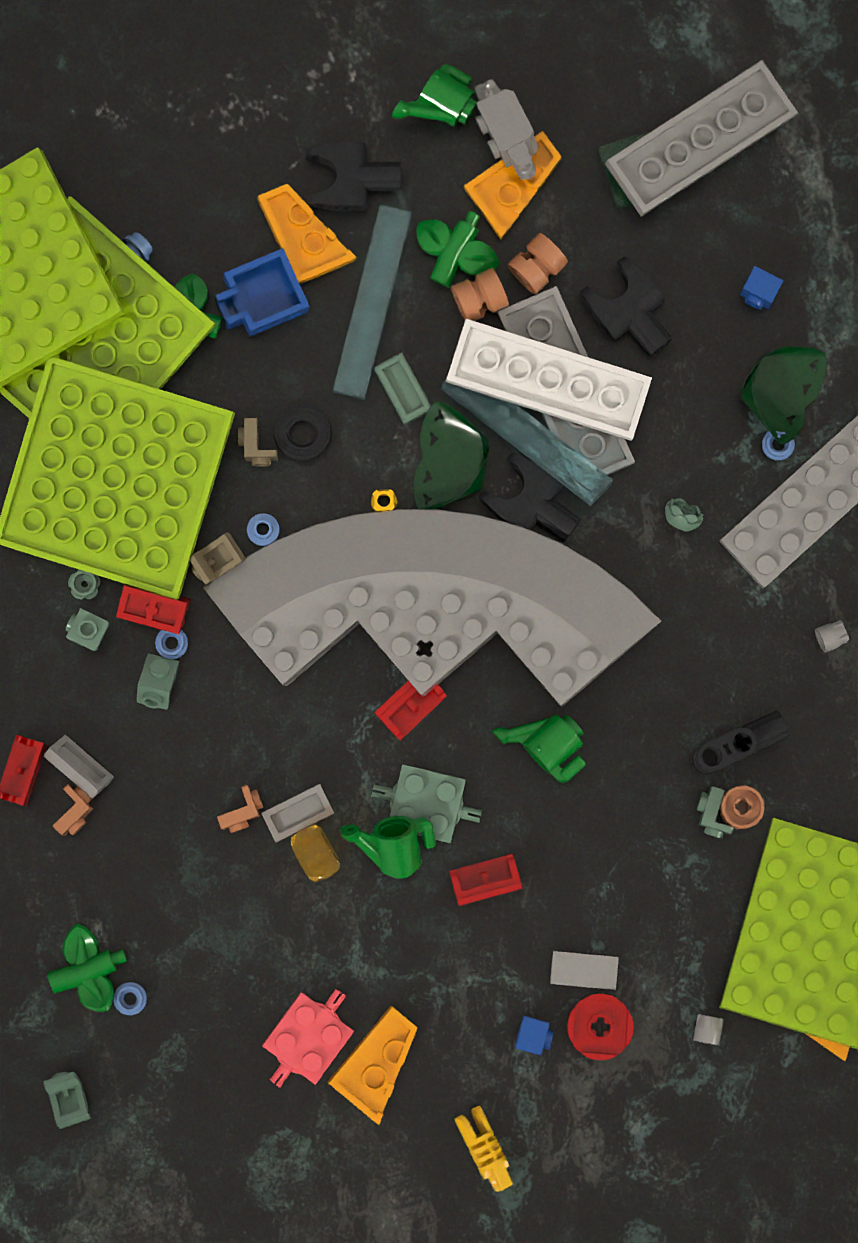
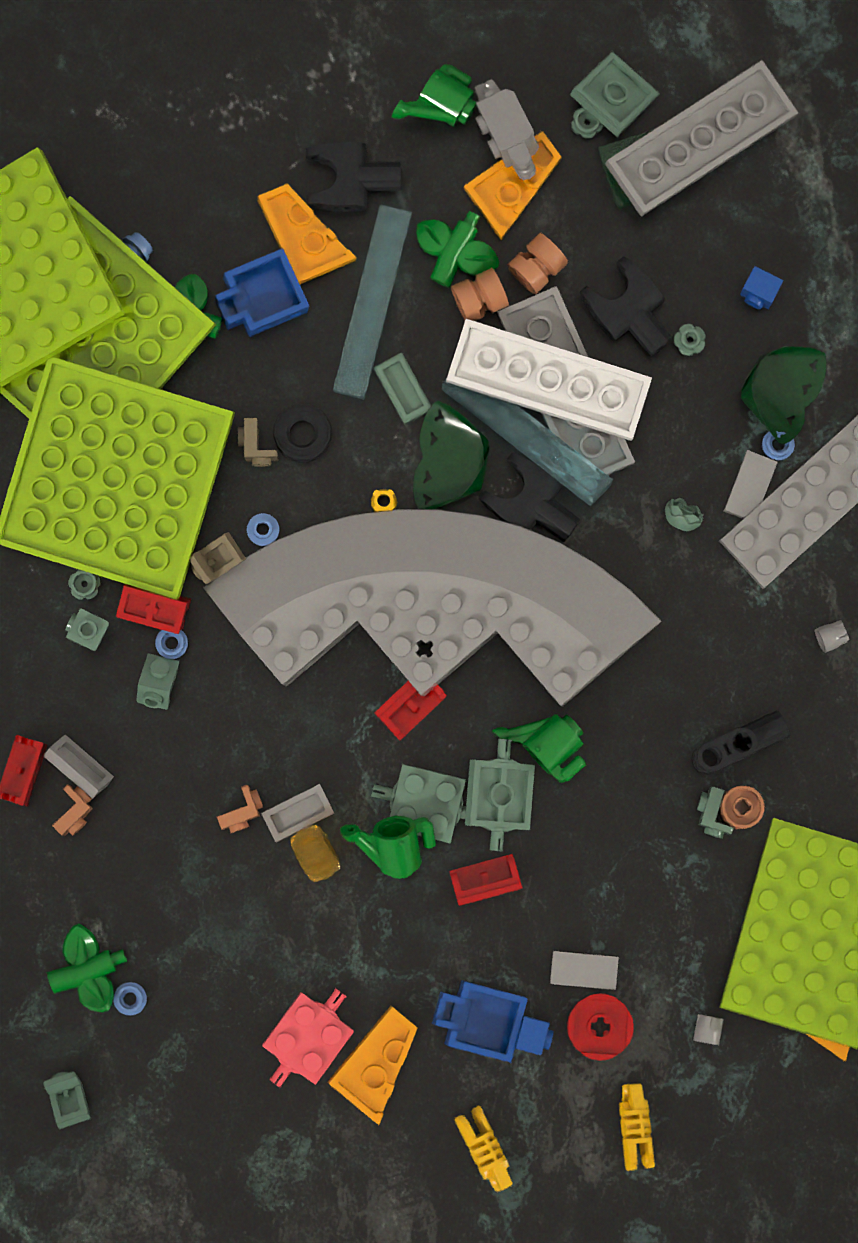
(481, 1020): none -> blue piece
(499, 794): none -> sand green plate
(578, 125): none -> sand green plate
(614, 94): none -> sand green tile
(635, 1127): none -> yellow hinge
(689, 348): none -> sand green plate
(750, 484): none -> light grey tile

